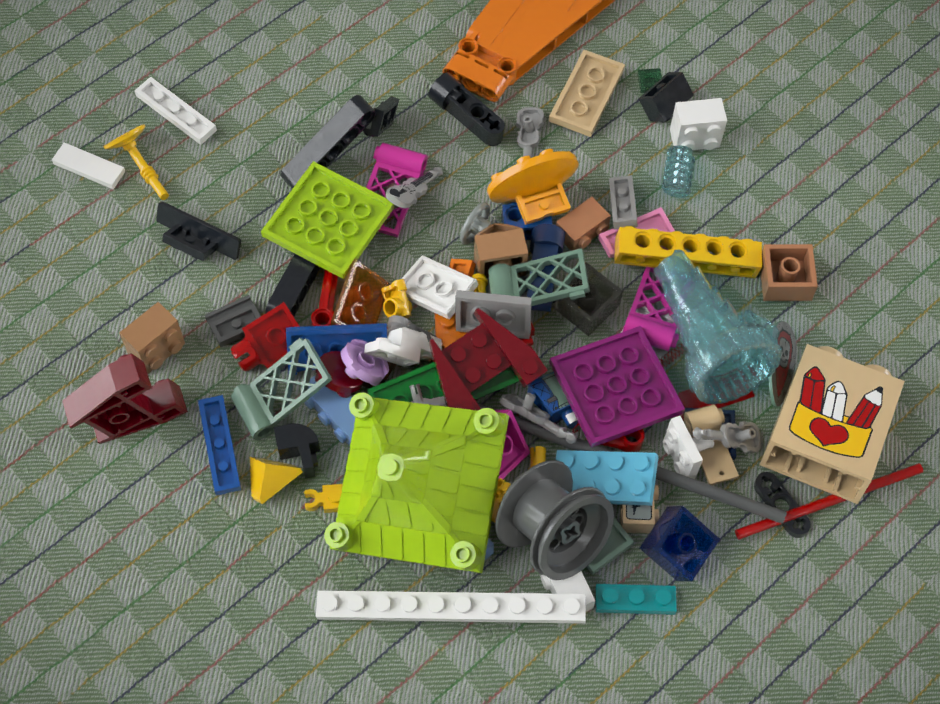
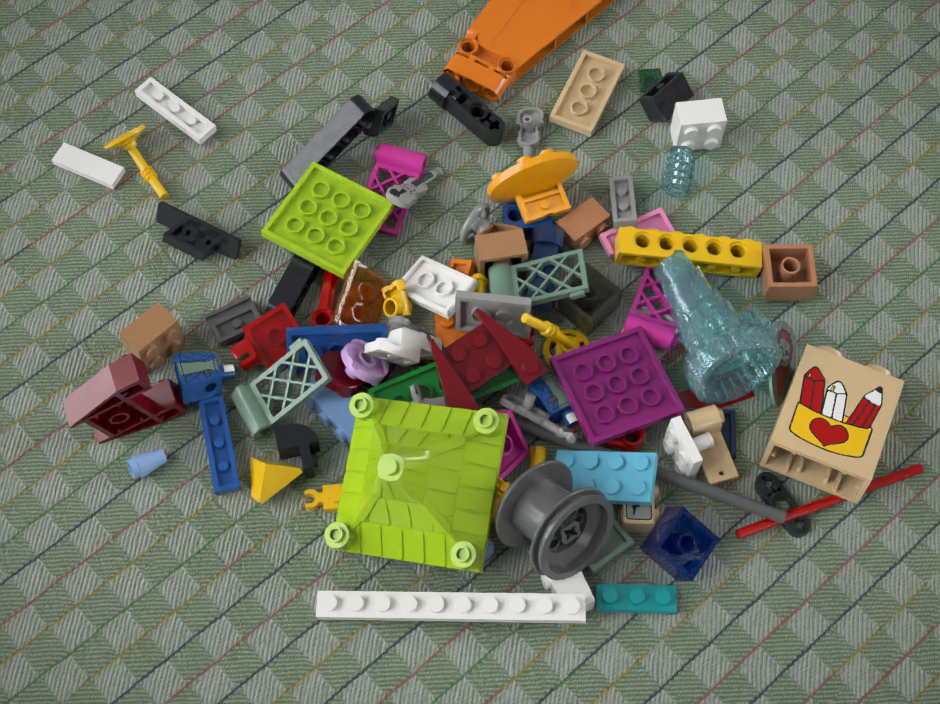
(144, 463): none -> light blue cone
(200, 375): none -> blue torso
(563, 342): none -> yellow dish
(744, 436): light grey piece -> none

